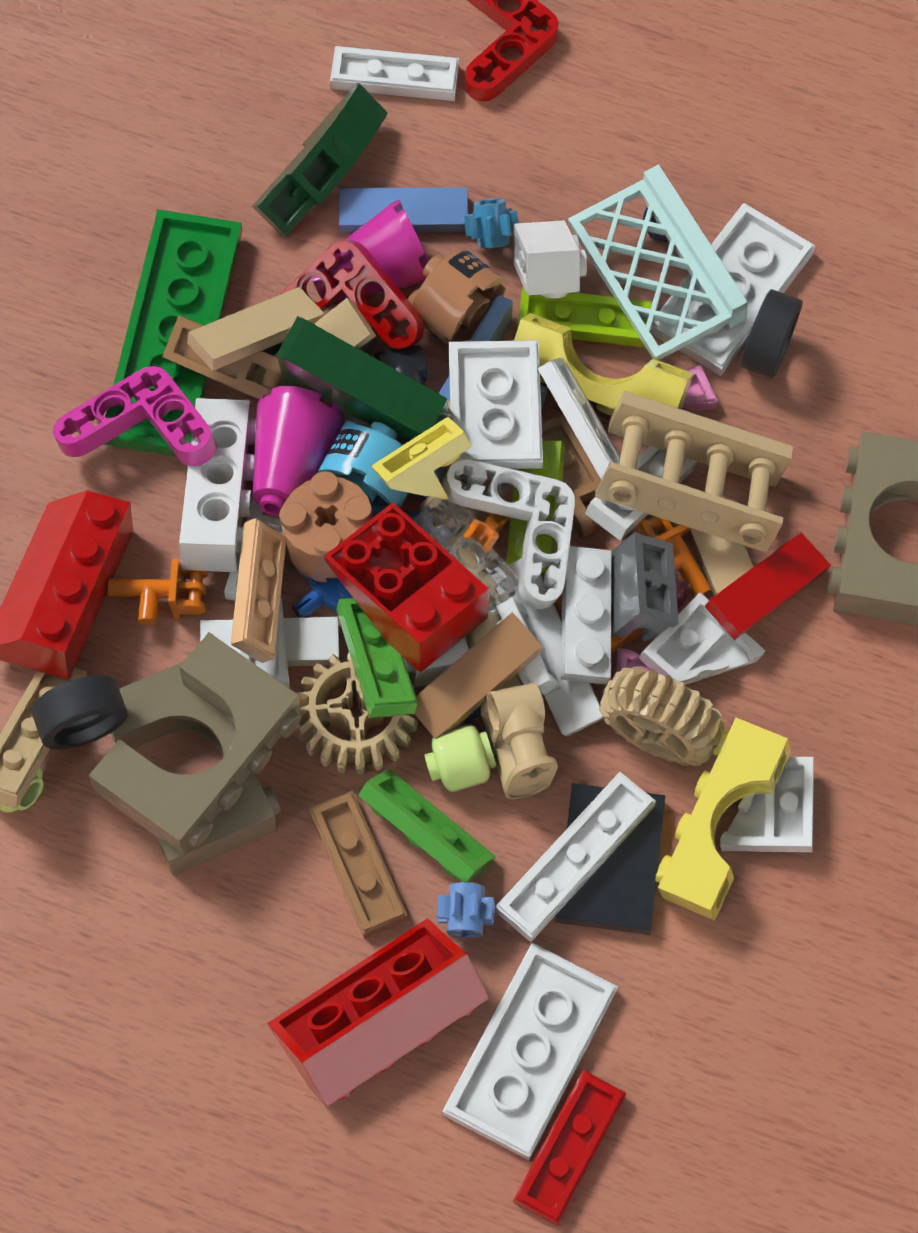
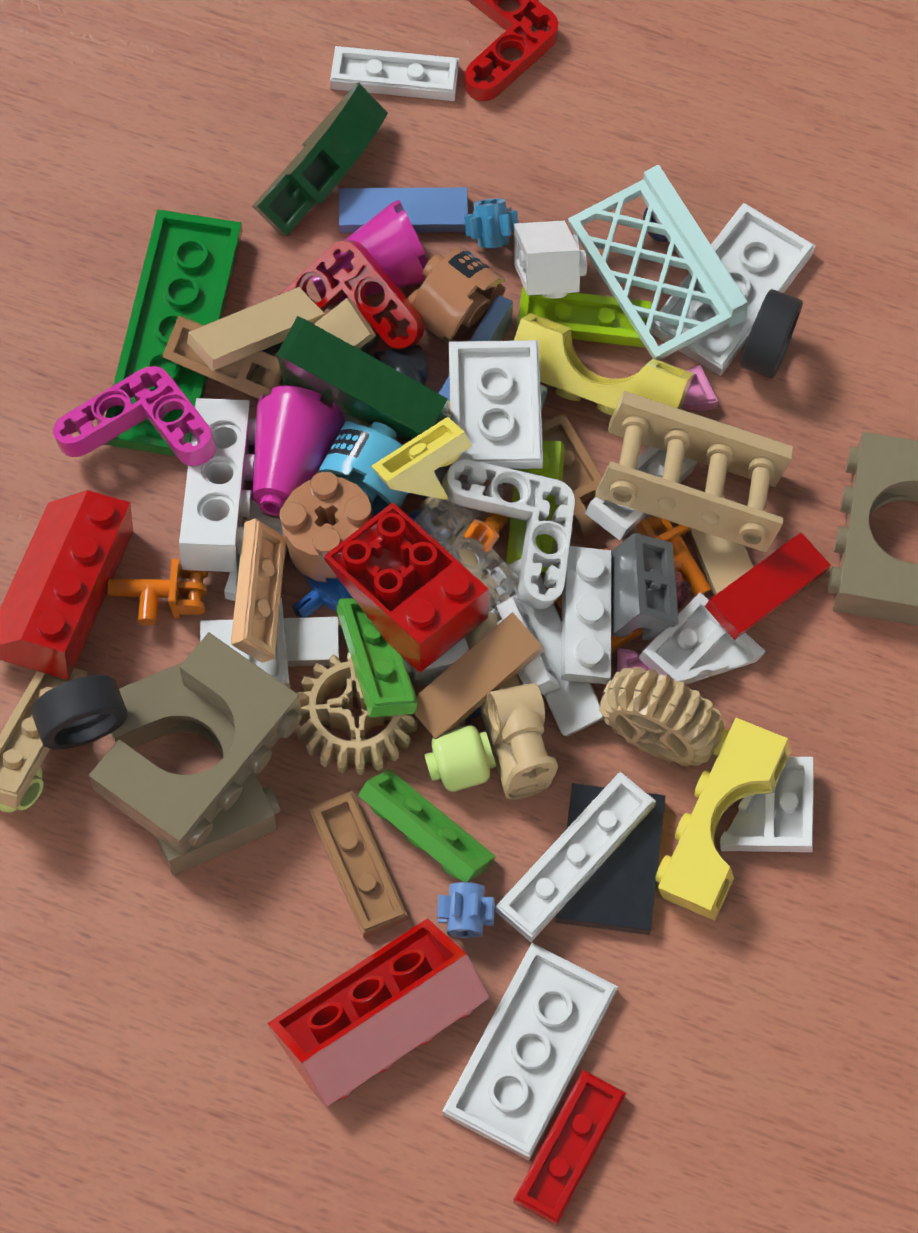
(579, 414): white tile -> none

